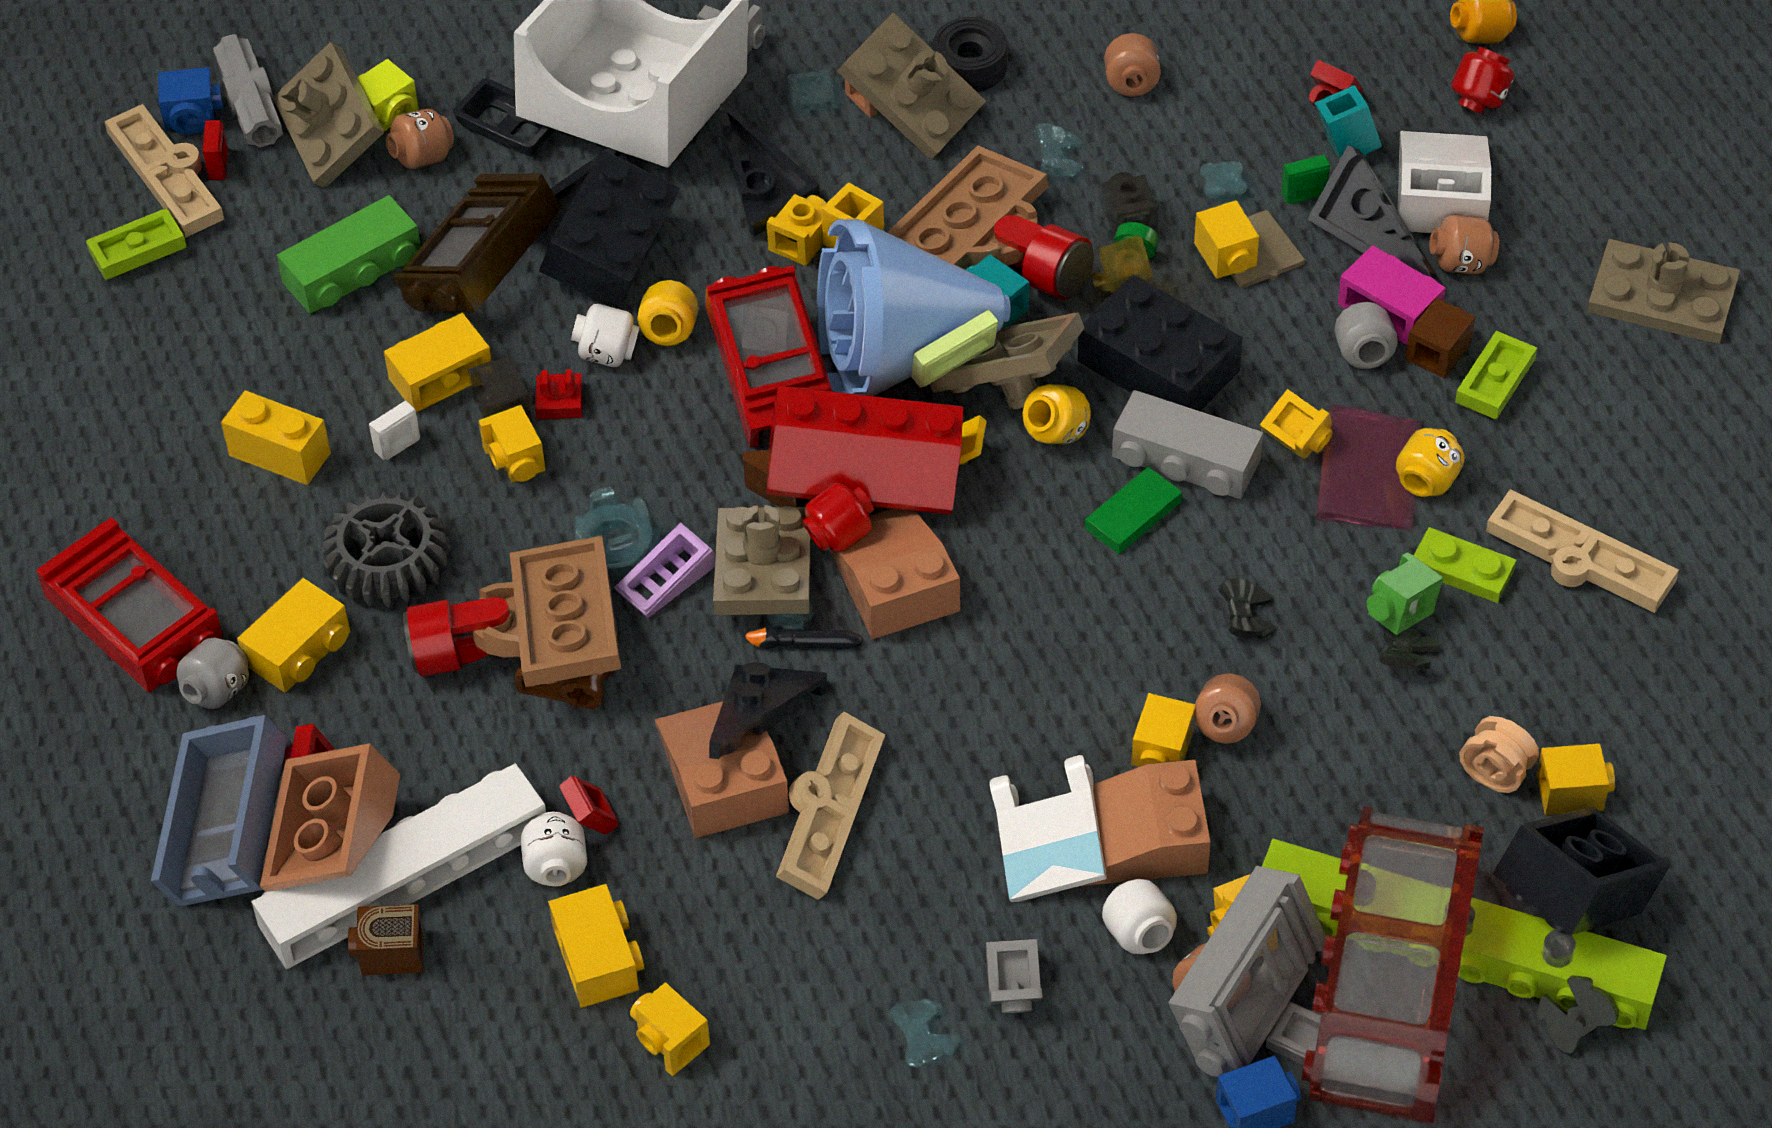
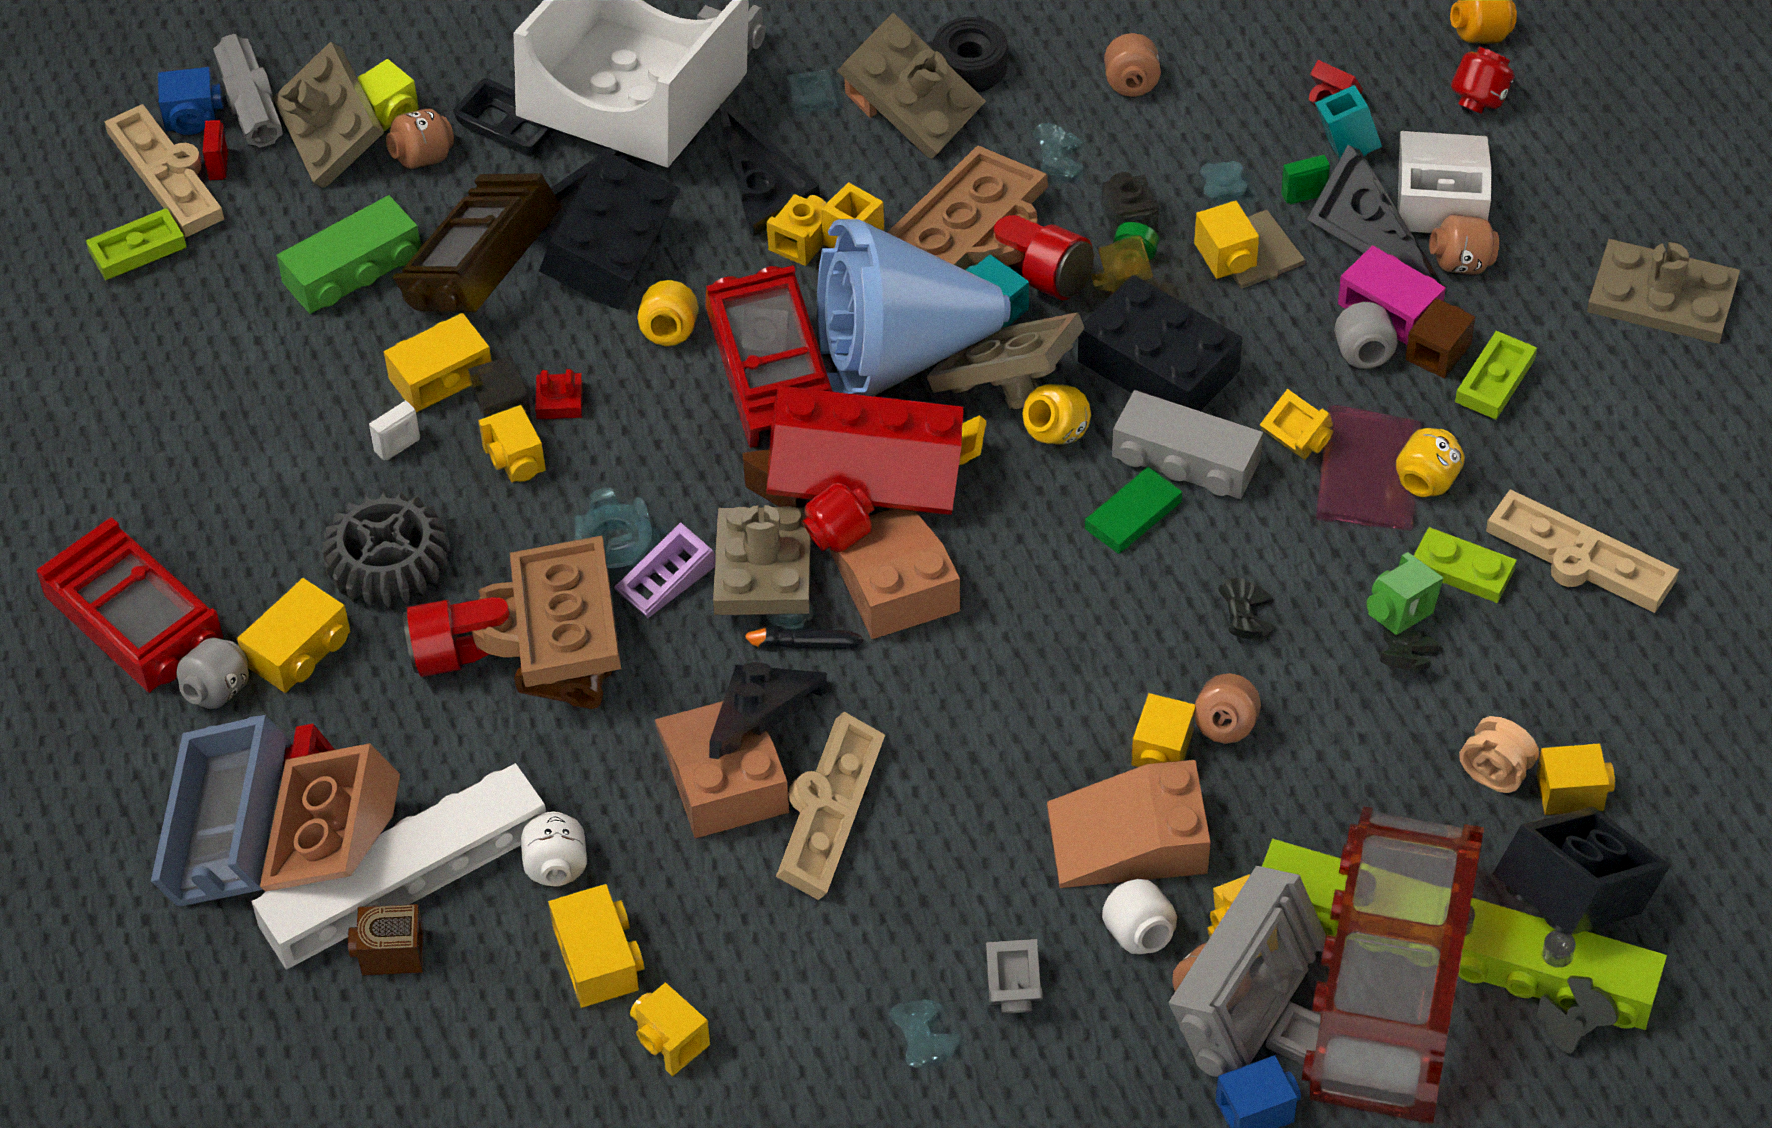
(276, 437): yellow brick -> none
(589, 805): red tile -> none
(605, 335): white head -> none
(954, 349): yellowish green tile -> none
(1052, 840): white flag -> none

